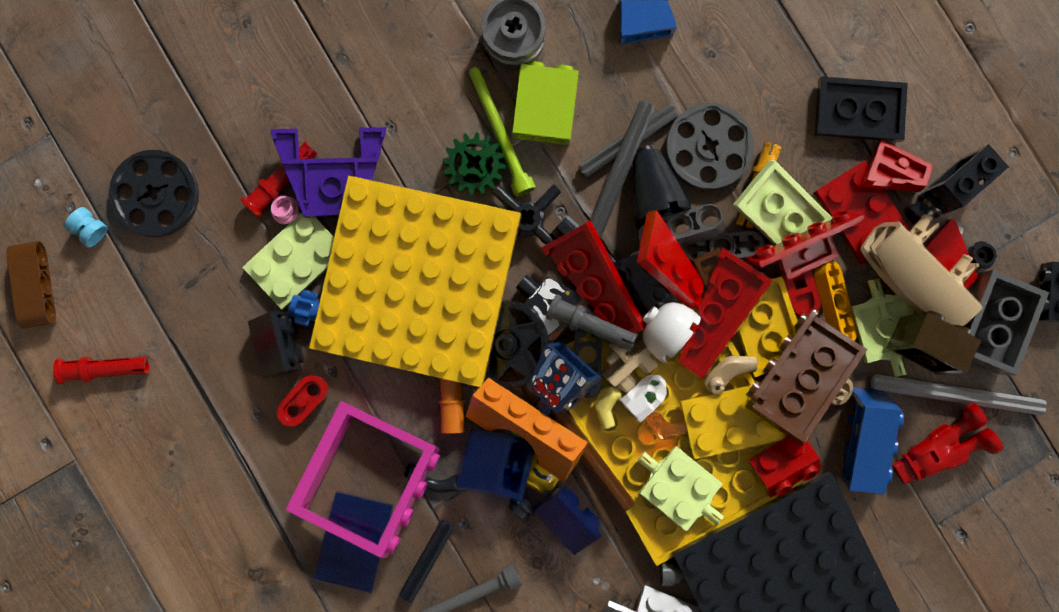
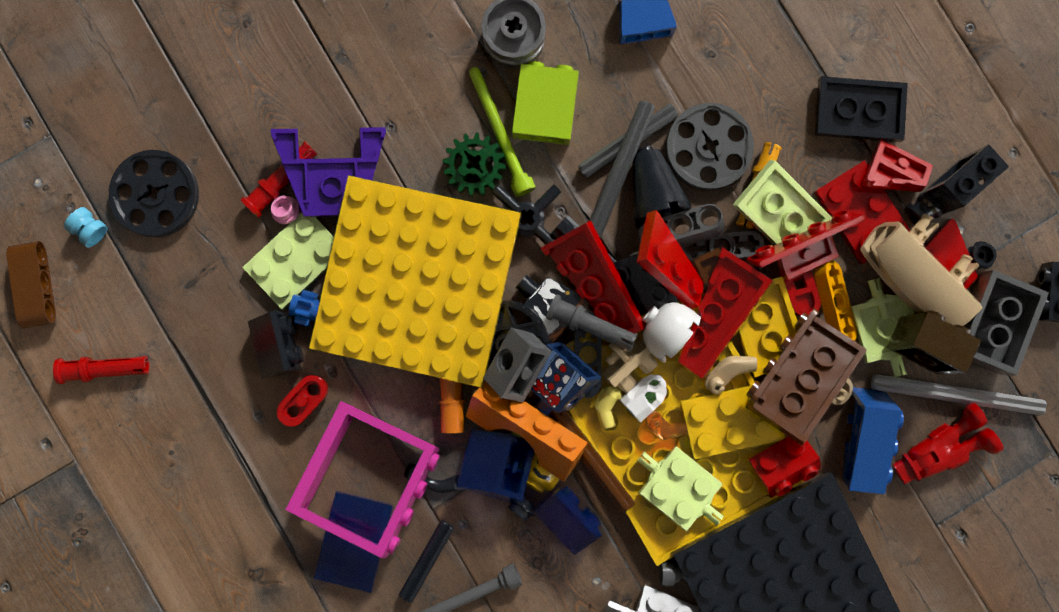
(517, 365): none -> dark grey brick

